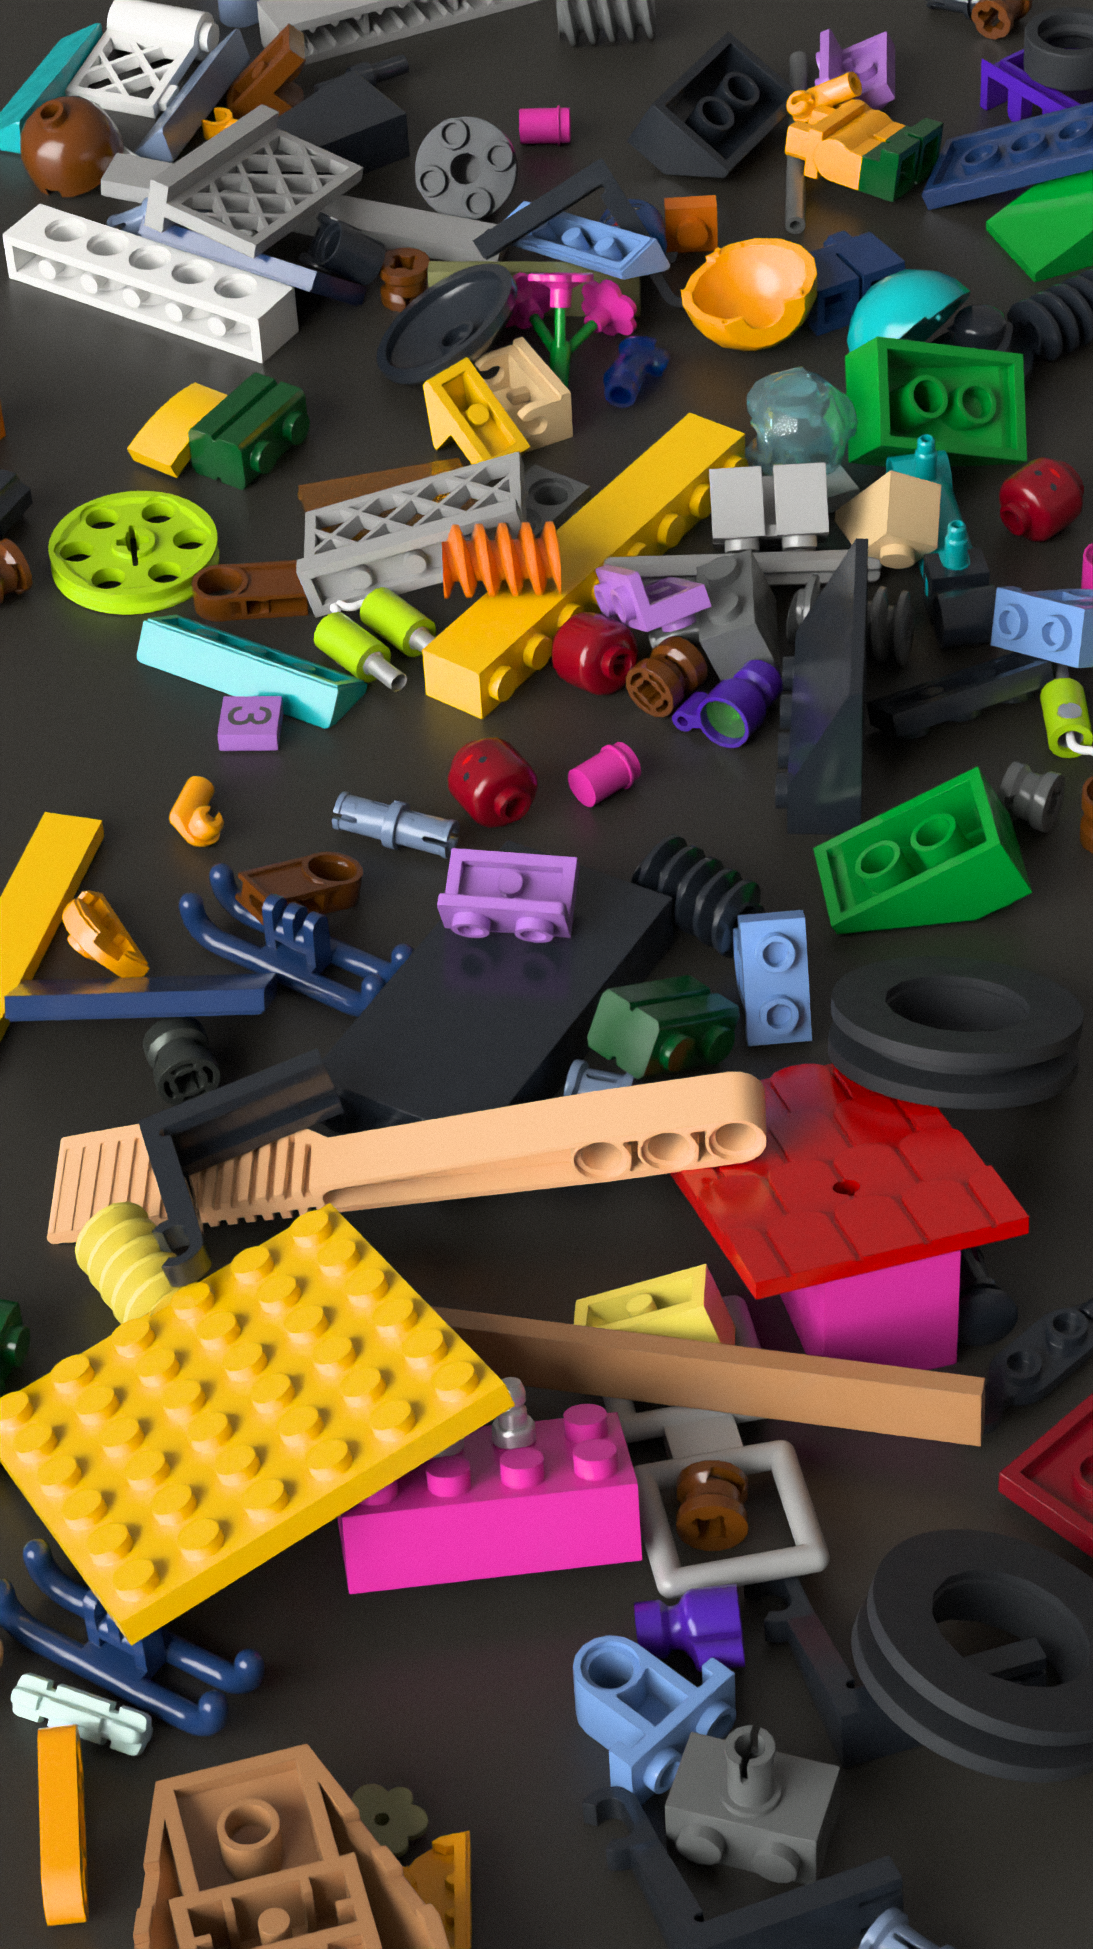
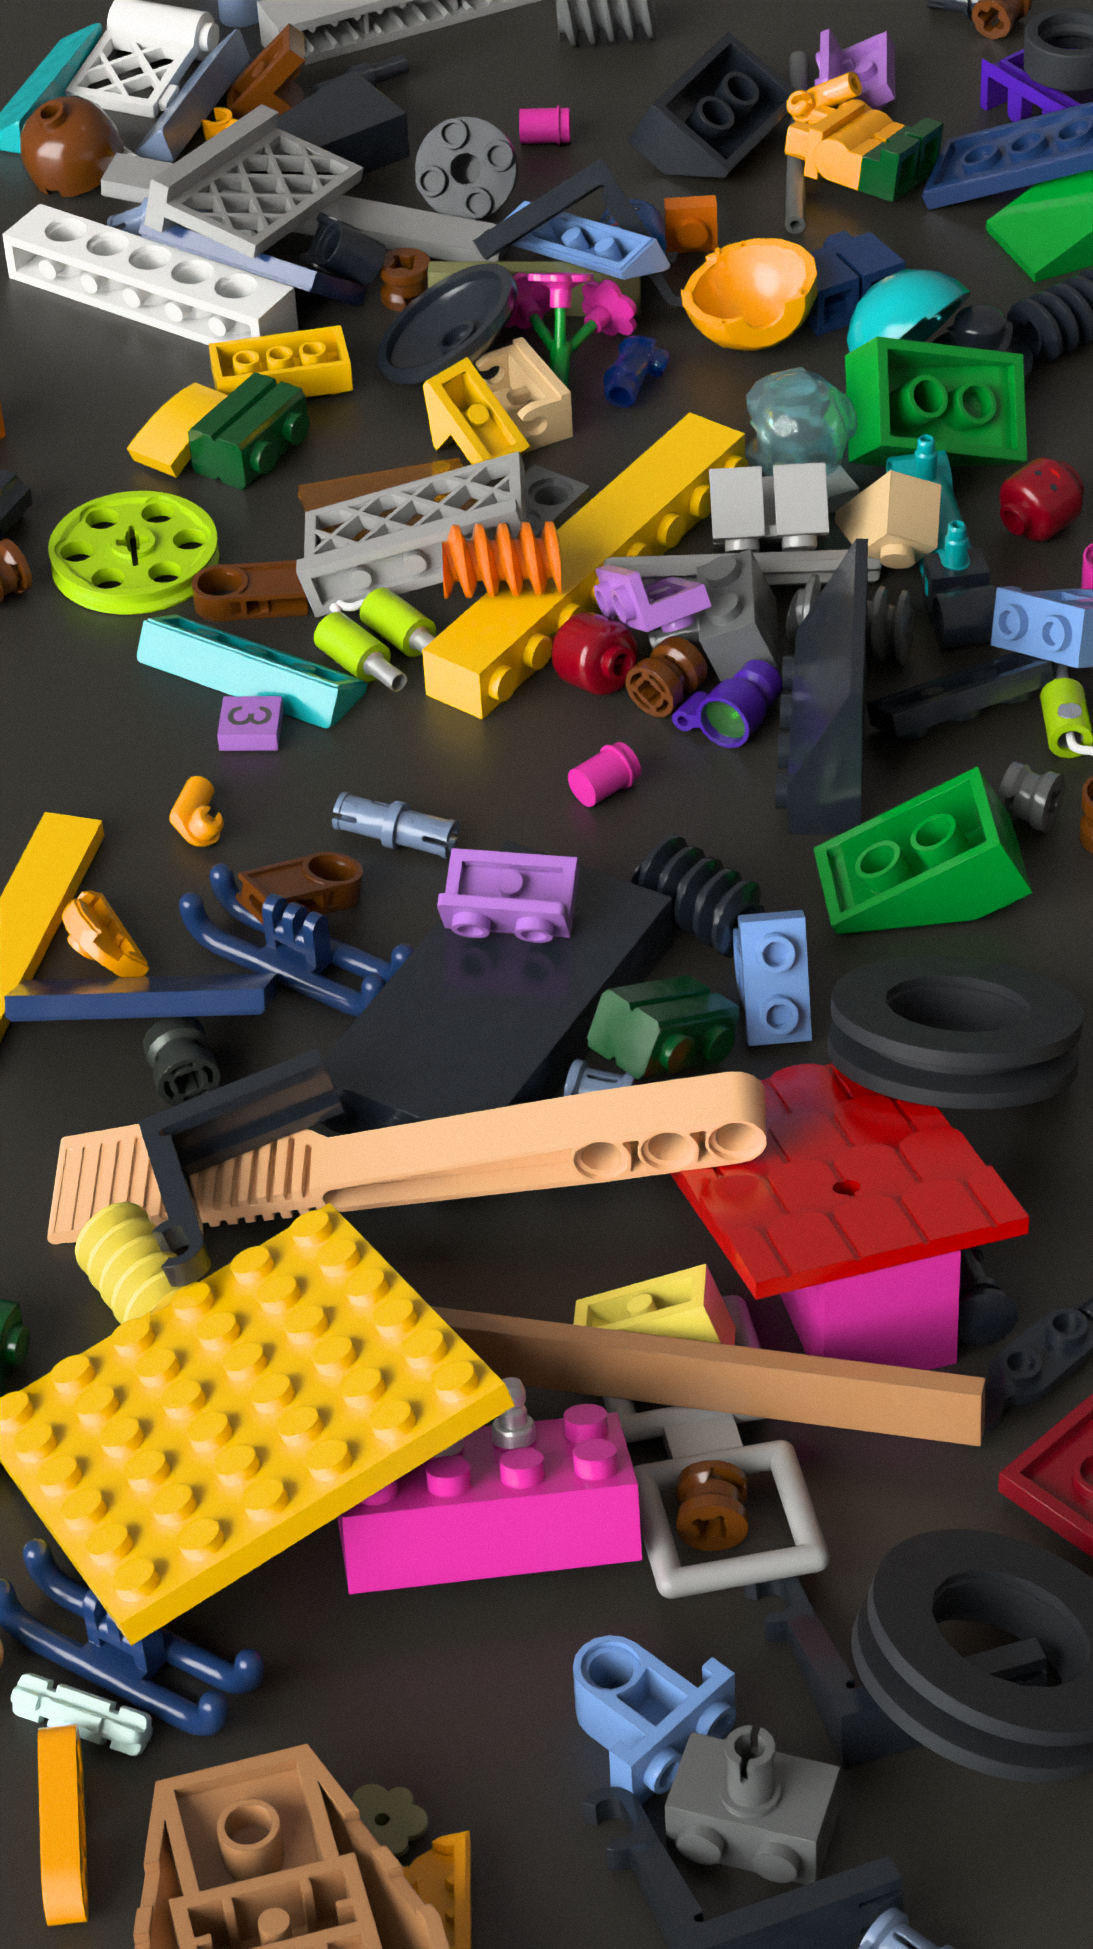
(304, 358): none -> yellow piece
(492, 782): dark red head -> none
(701, 1624): dark purple piece -> none

